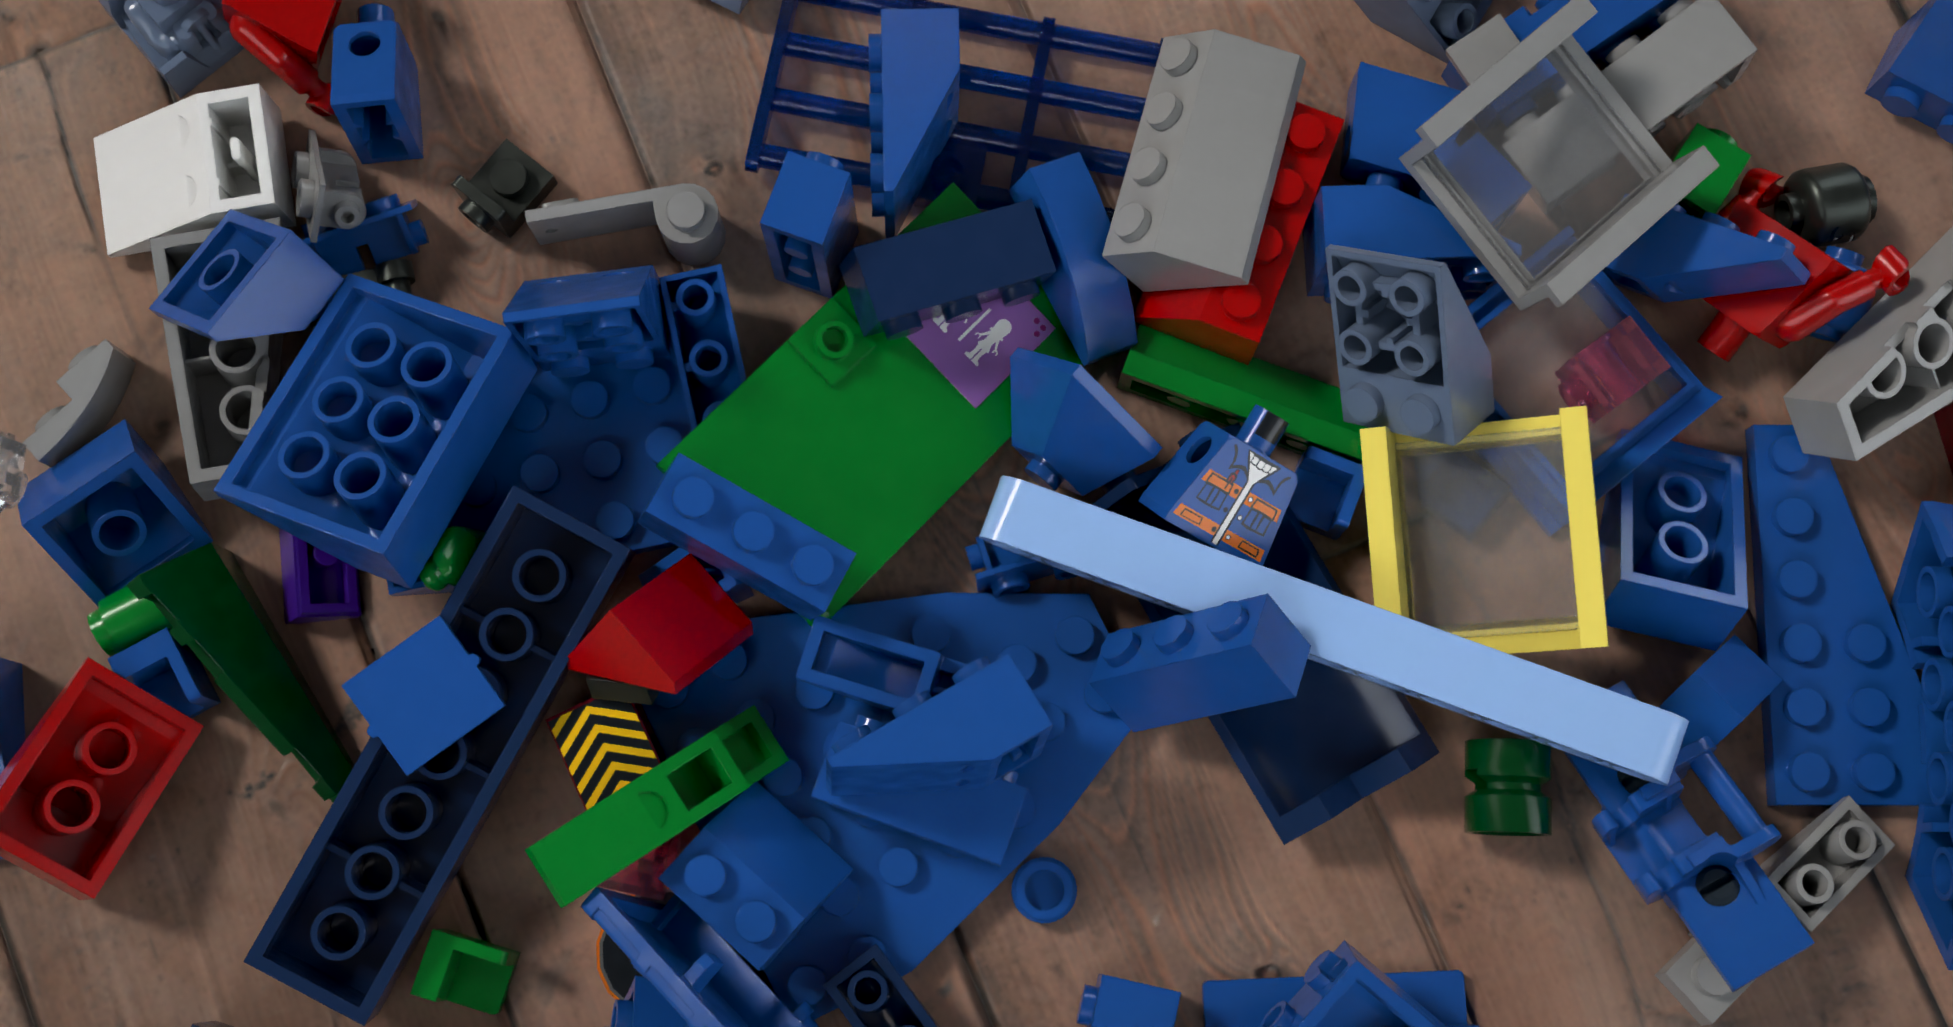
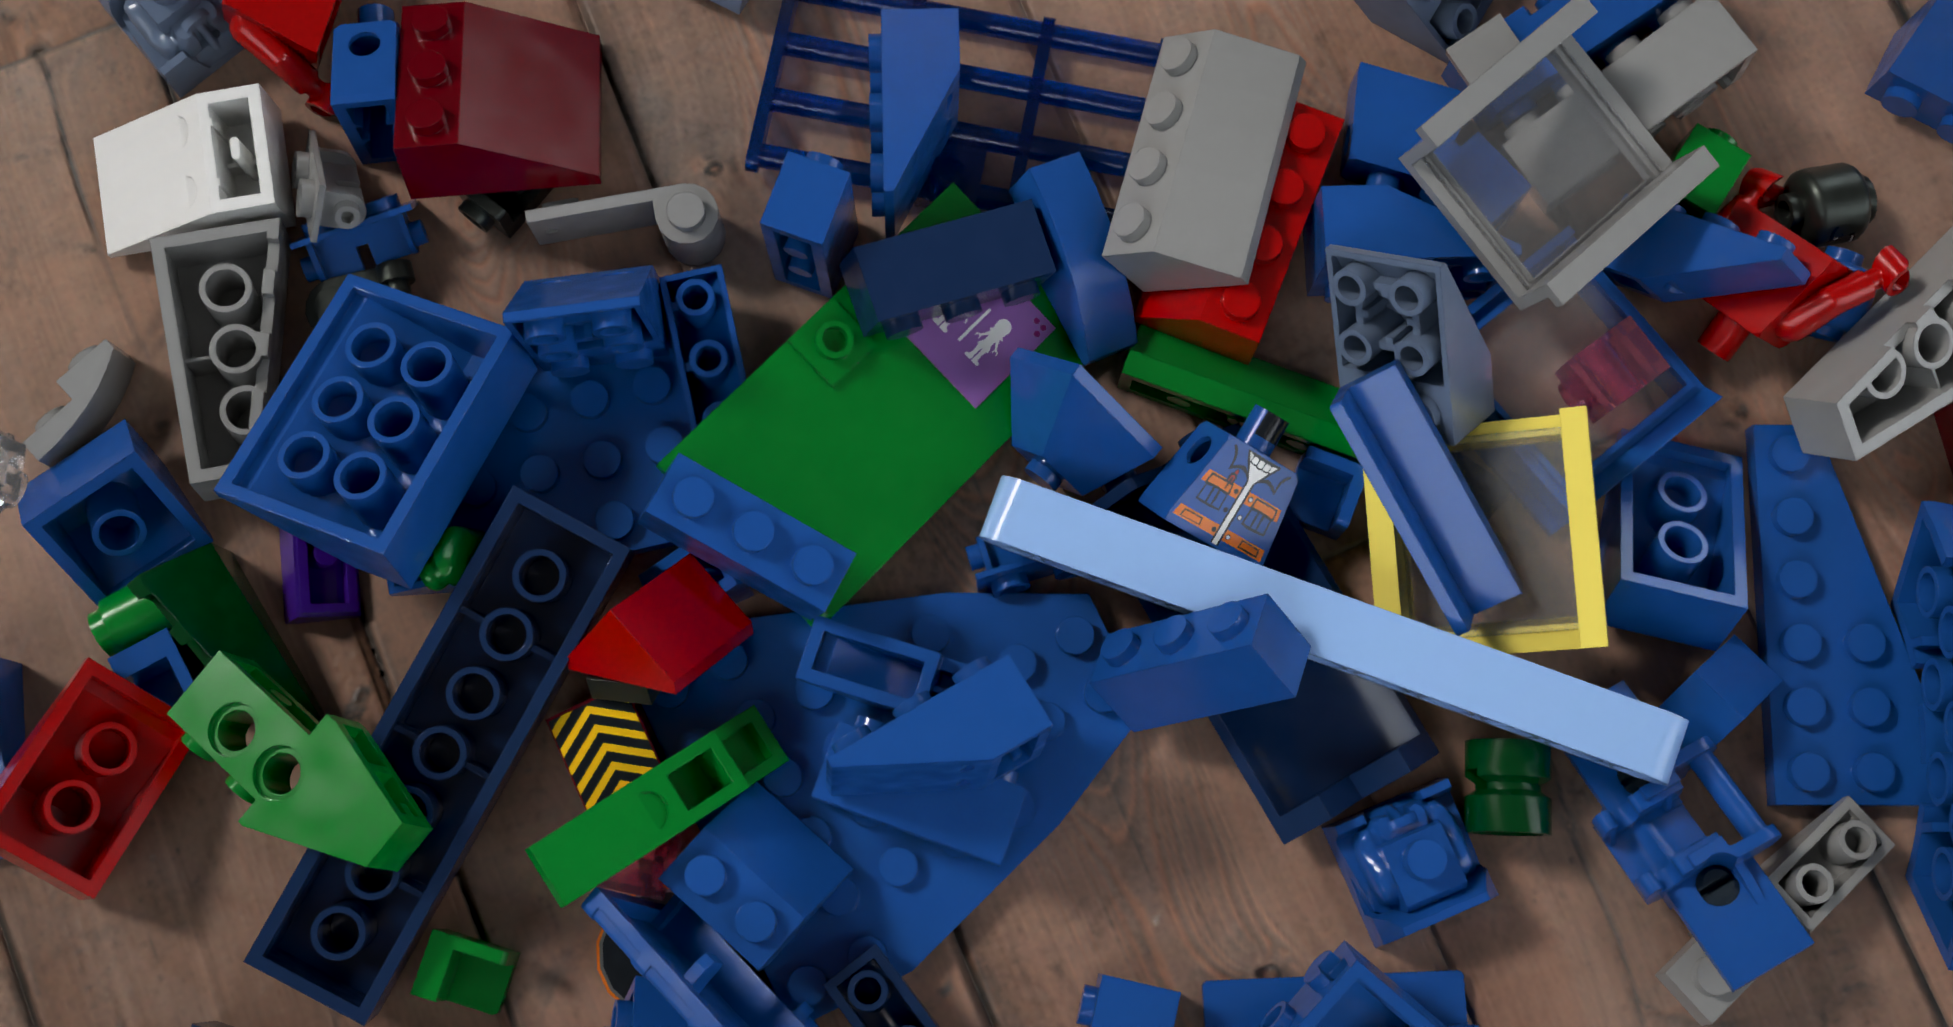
(248, 282): blue slope -> none
(346, 790): none -> green brick
(423, 695): blue piece -> none
(495, 102): none -> dark red slope
(1044, 890): blue tile -> none
(1409, 862): none -> blue brick
(1425, 494): none -> blue panel

